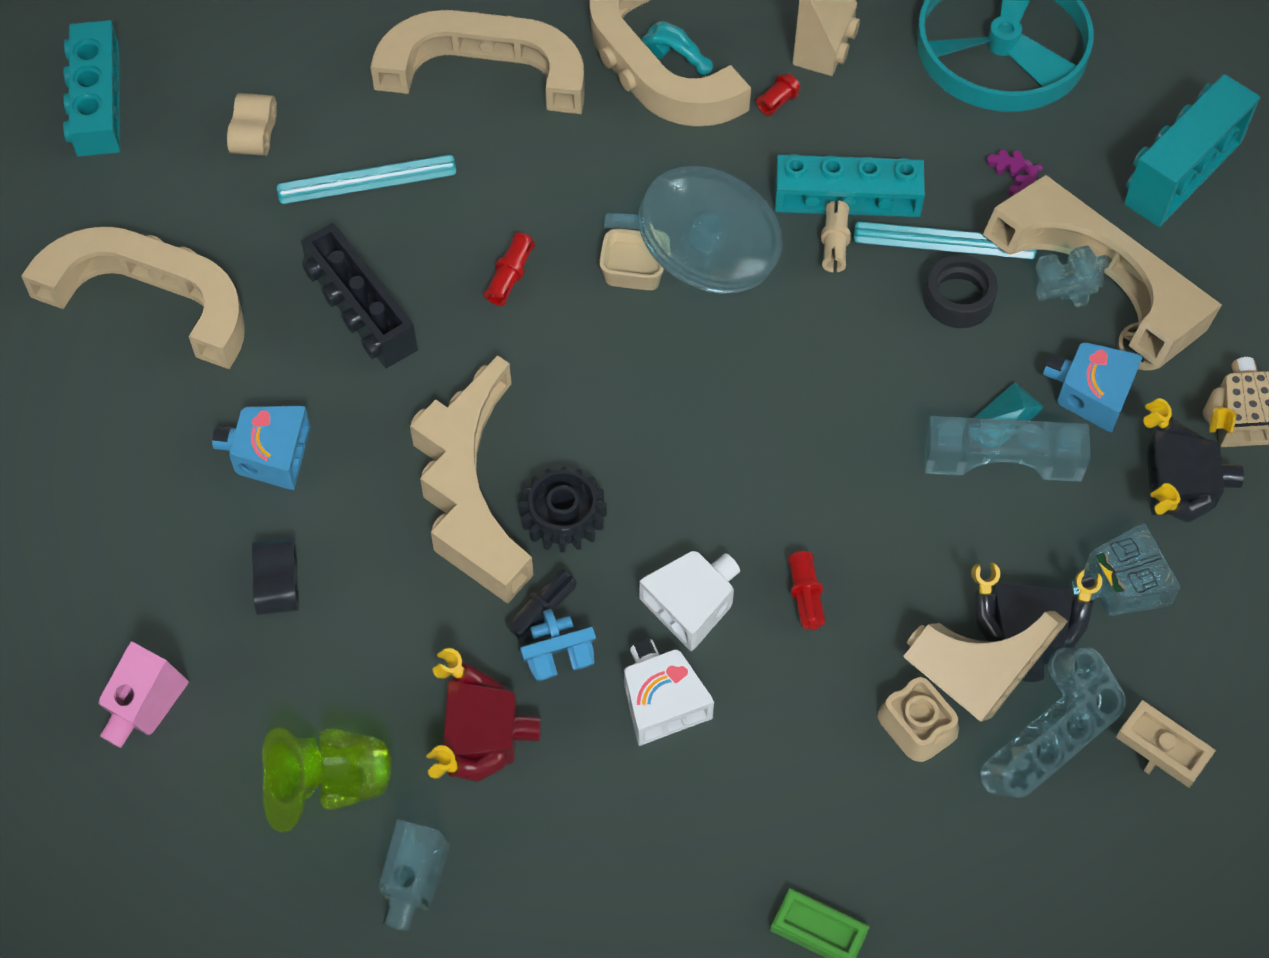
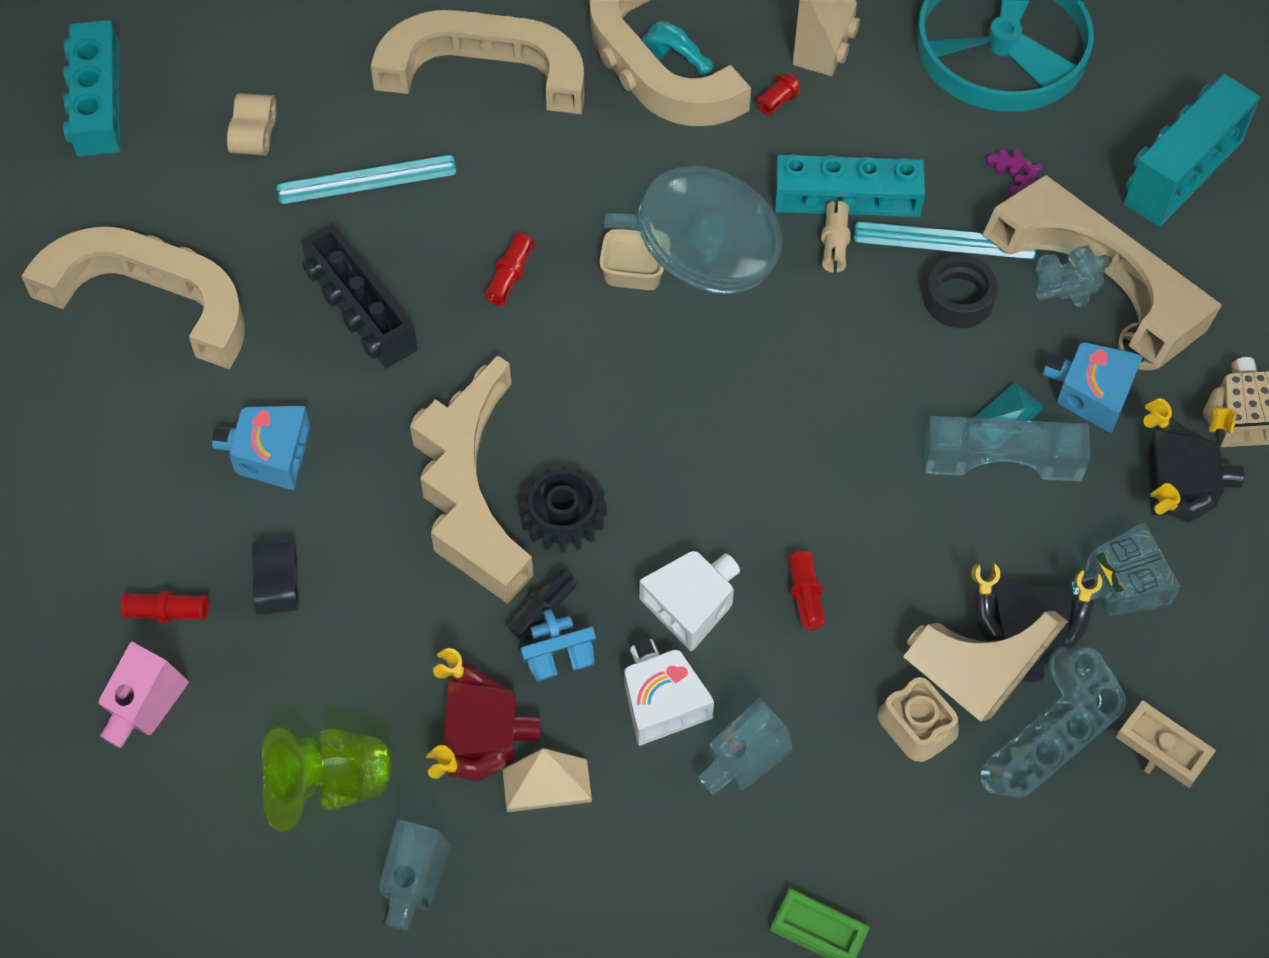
(165, 606): none -> red pin
(546, 781): none -> tan slope
(756, 736): none -> clear light blue torso

